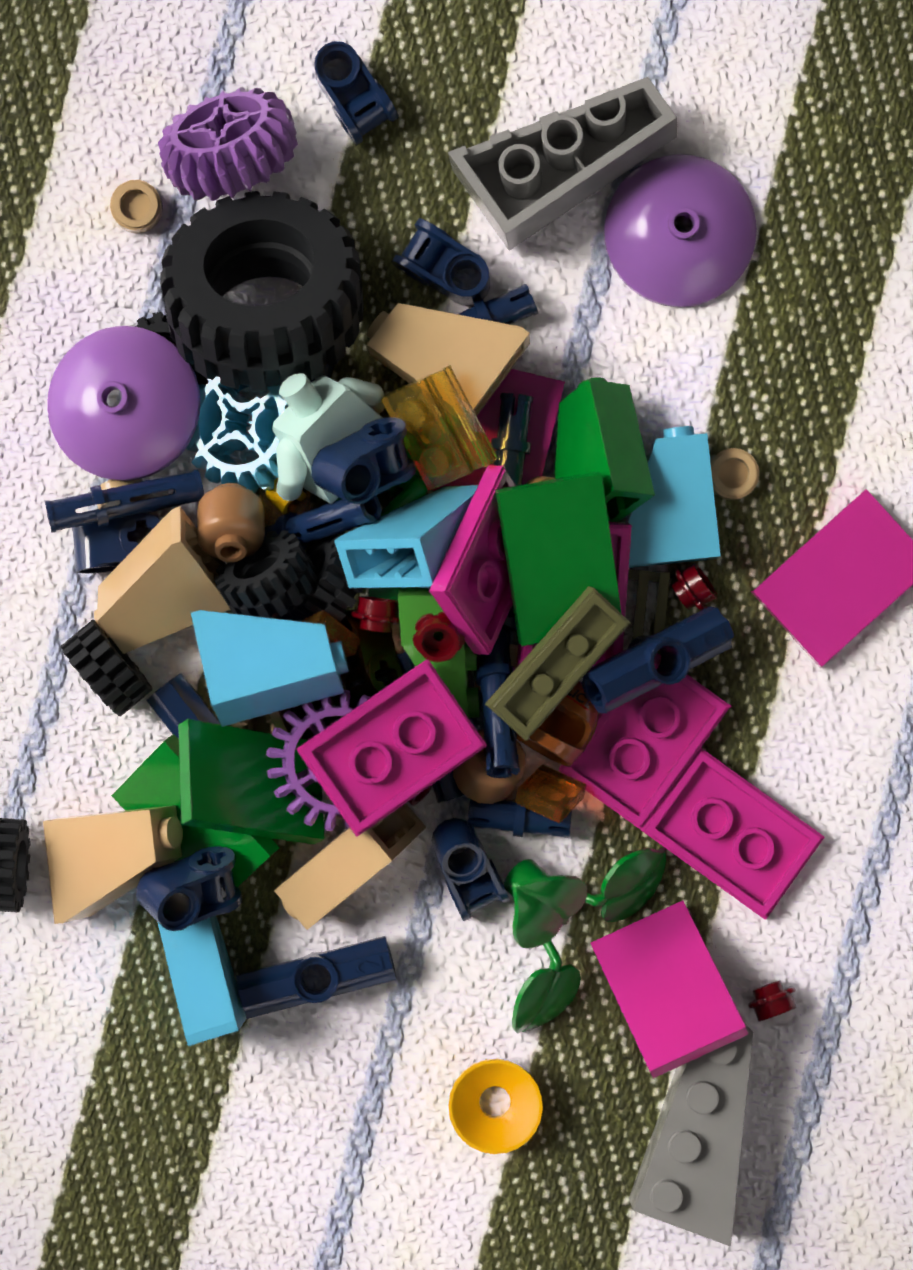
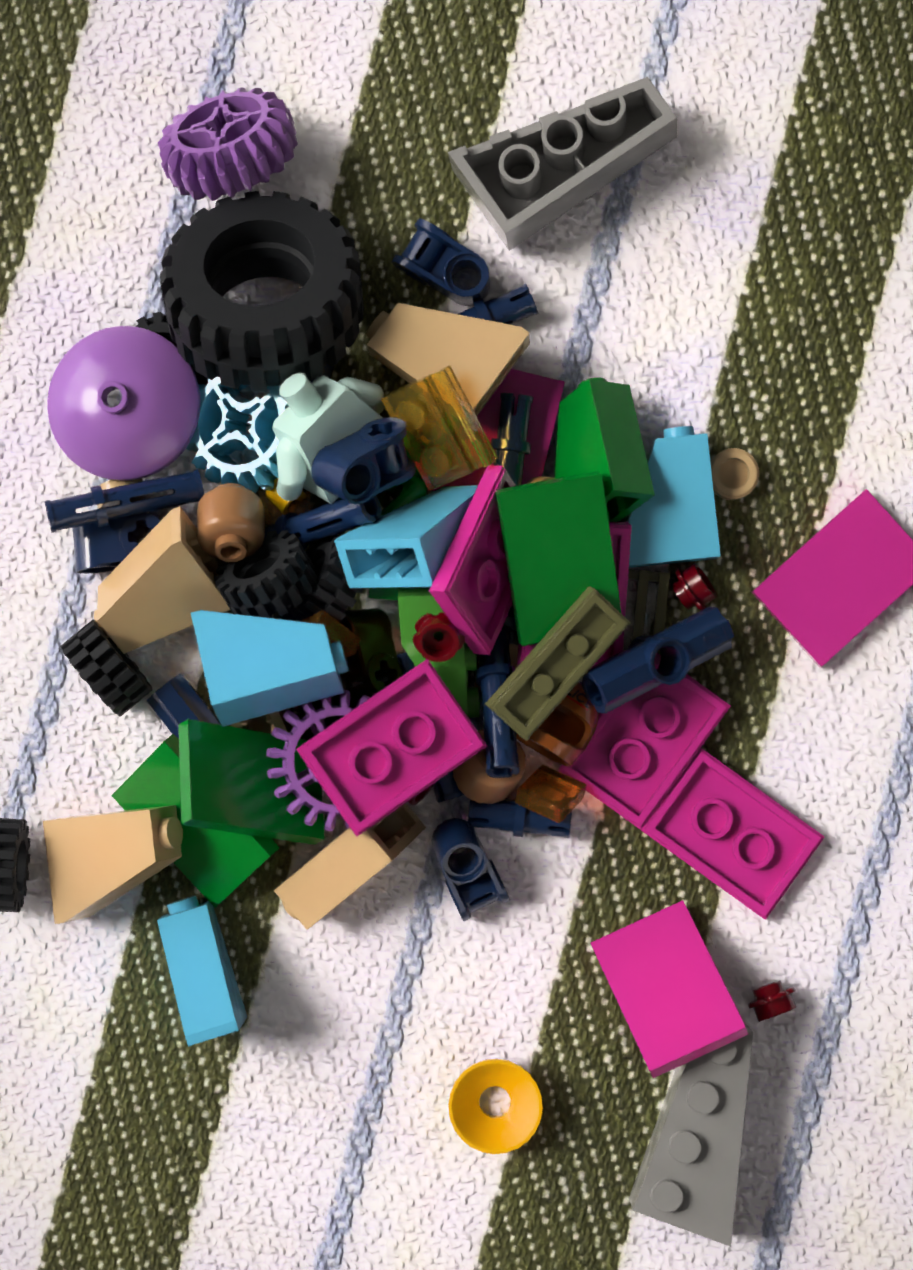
(136, 206): tan tile -> none
(195, 888): dark blue piece -> none
(283, 984): dark blue piece -> none
(359, 98): dark blue piece -> none
(377, 613): dark red plate -> none
(548, 902): green plant -> none
(675, 265): medium lavender dish -> none

